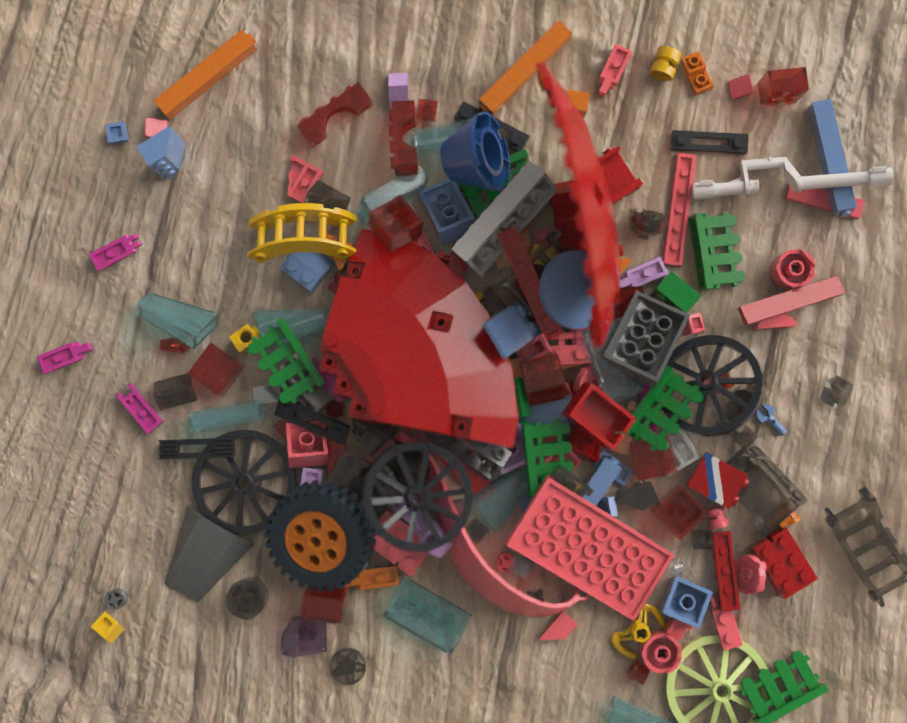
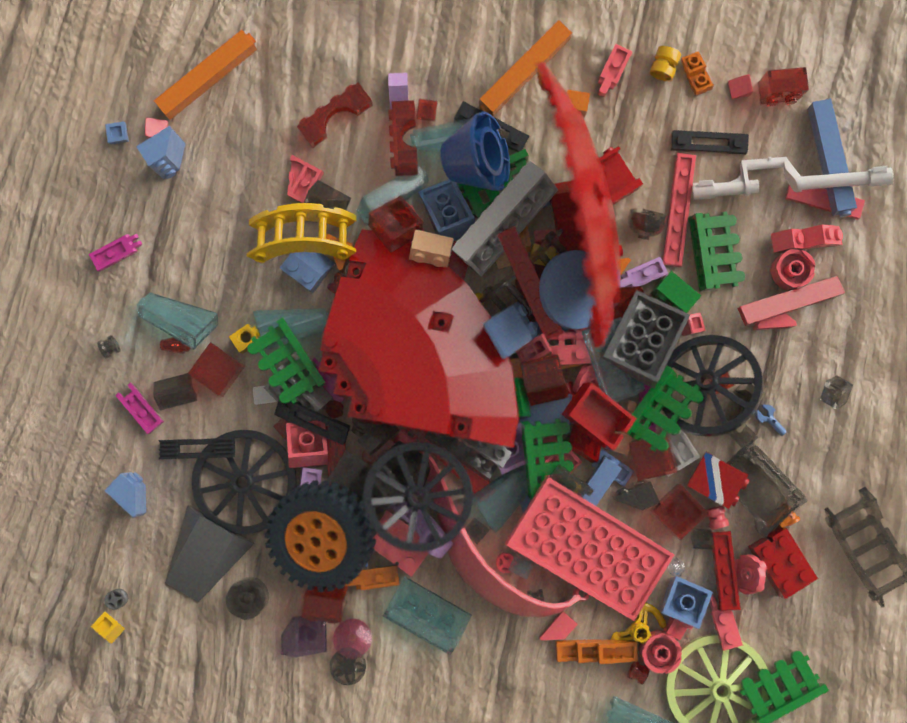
(63, 356): dark pink hinge -> none
(108, 346): none -> clear smoke wheel
(129, 493): none -> medium blue slope
(226, 416): clear light blue slope -> none
(359, 646): none -> clear pink dish
(431, 248): none -> light nougat brick
(596, 651): none -> orange slope
(609, 505): medium blue plate -> none
(806, 238): none -> coral arch

